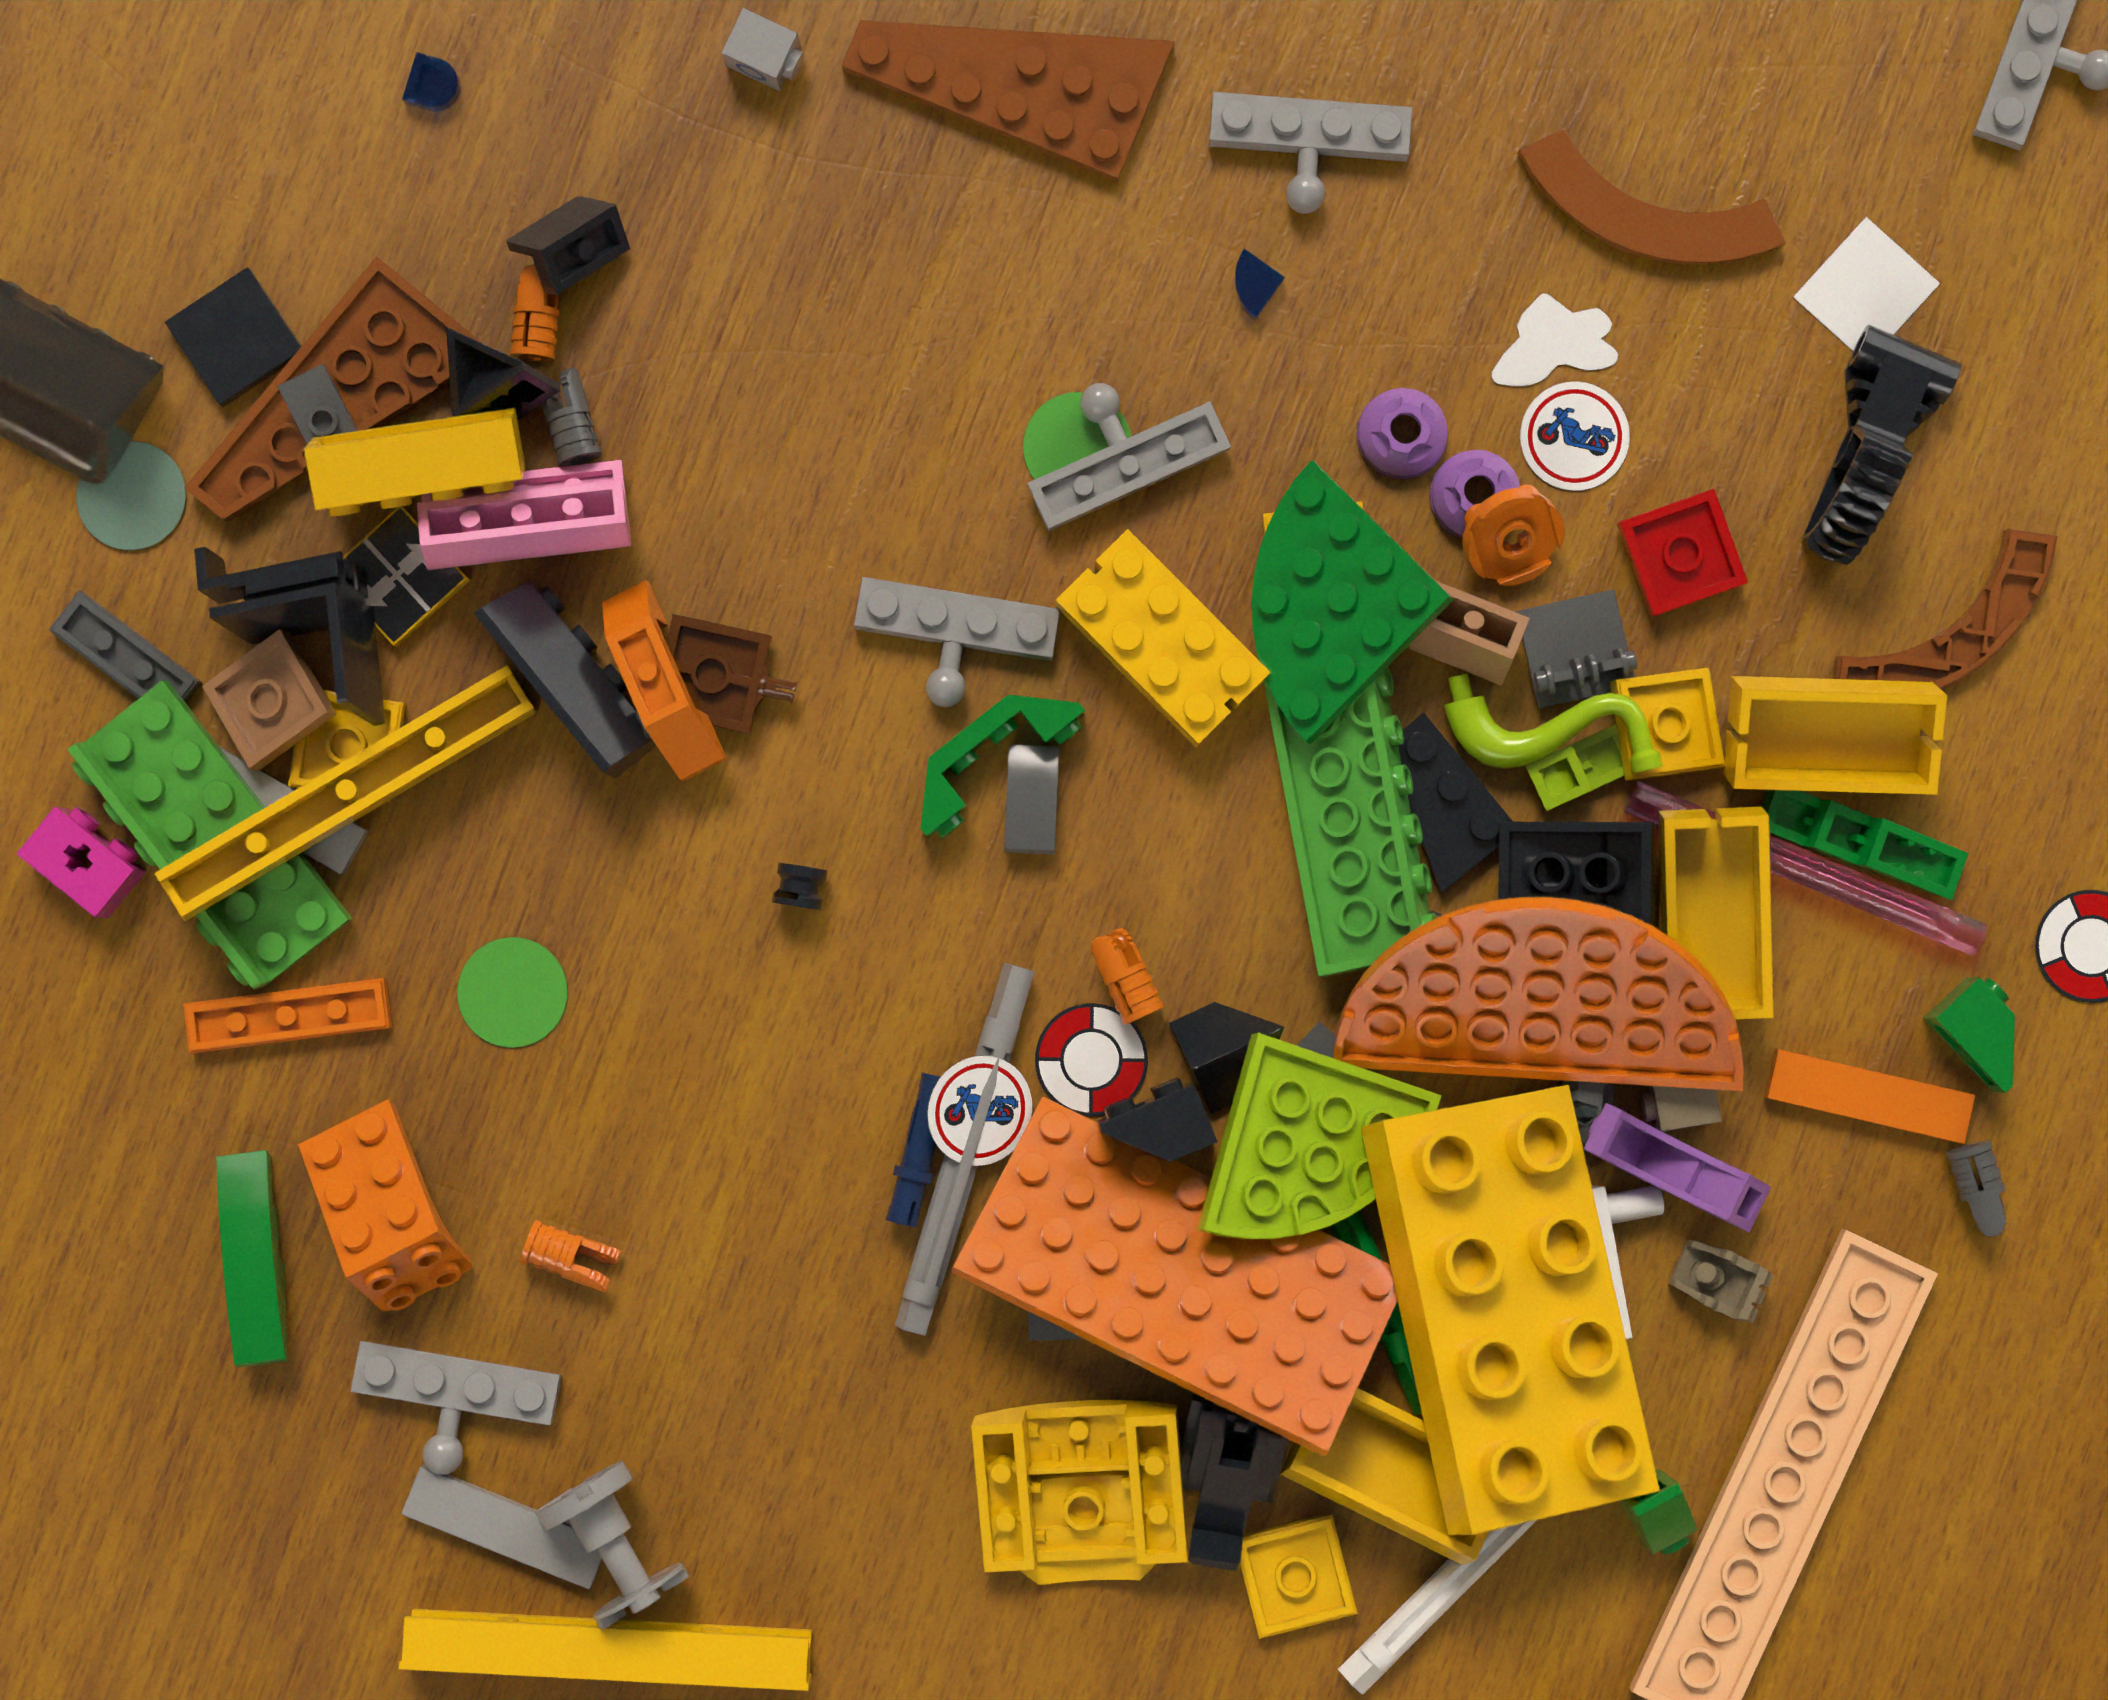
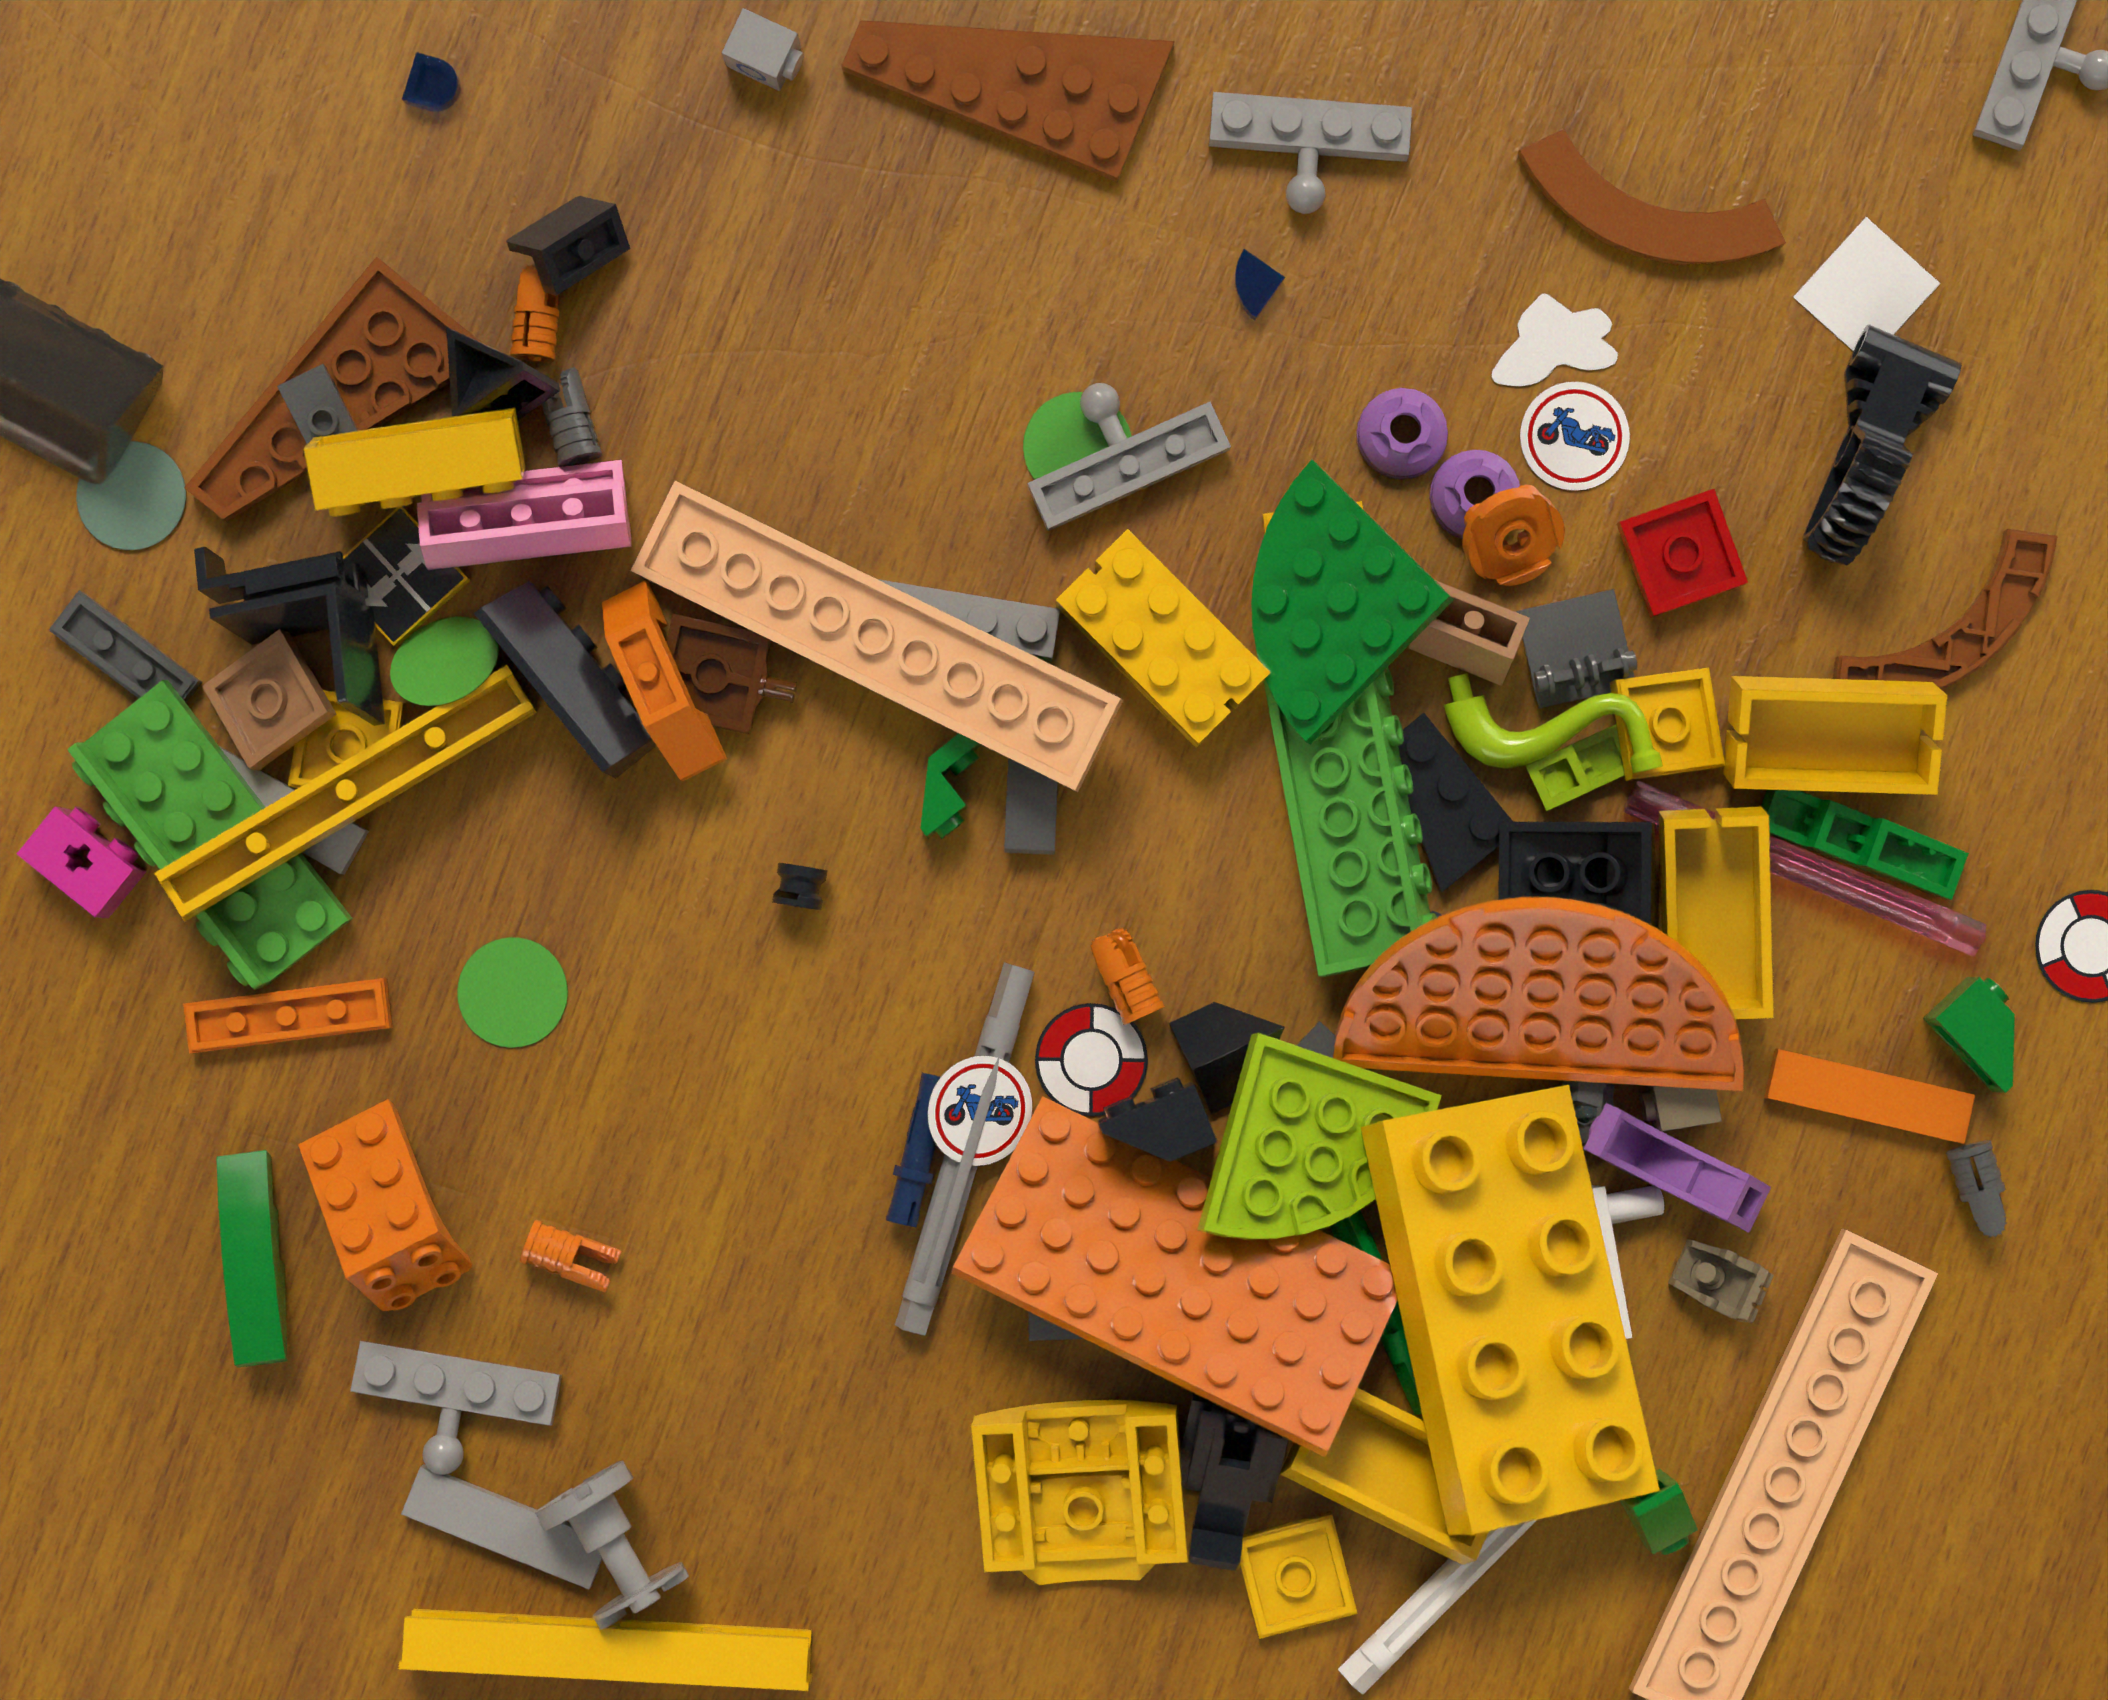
(234, 337): black tile -> none
(443, 661): none -> bright green sticker
(877, 636): none -> light nougat plate

